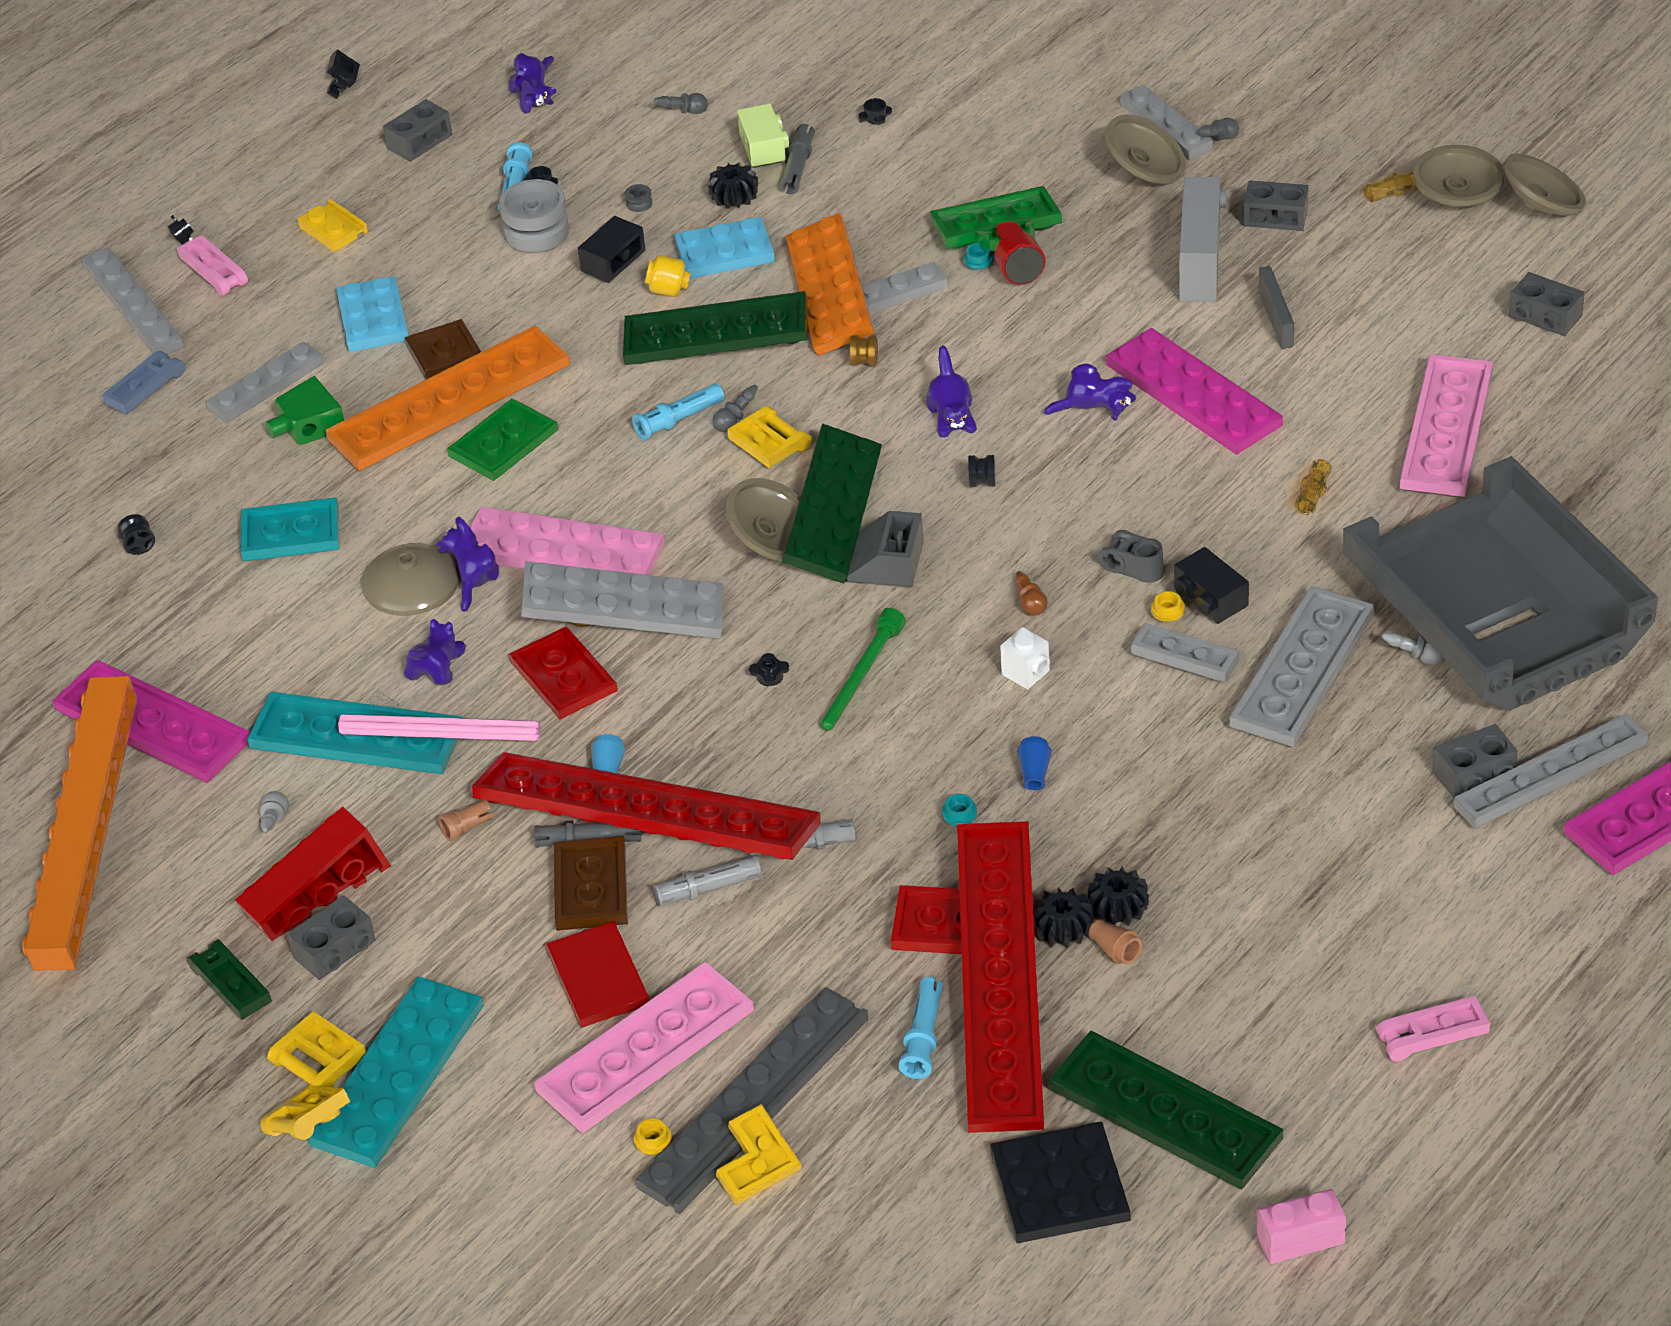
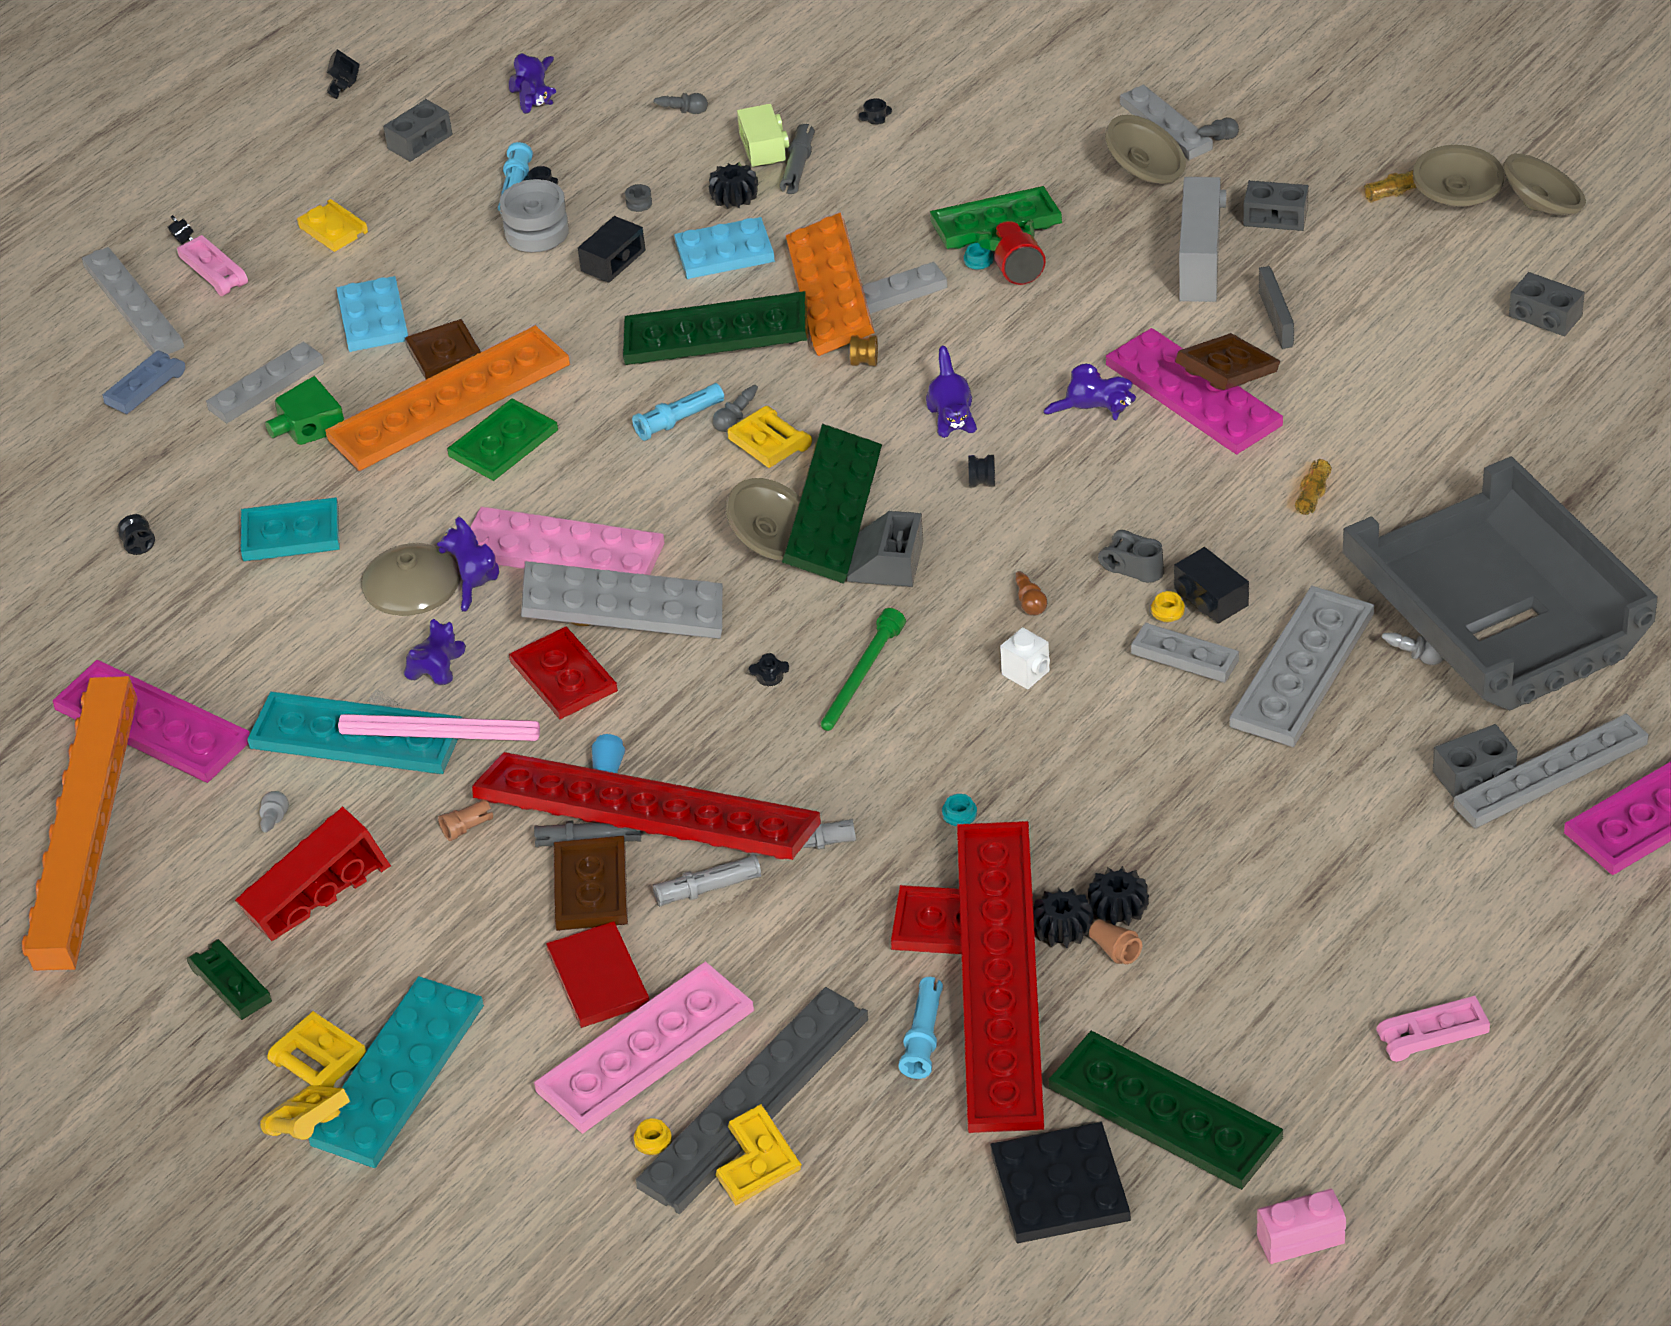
(331, 937): dark grey brick -> none
(667, 276): yellow head -> none
(1034, 761): blue cone -> none
(1227, 361): none -> reddish brown plate
(1446, 425): bright pink plate -> none

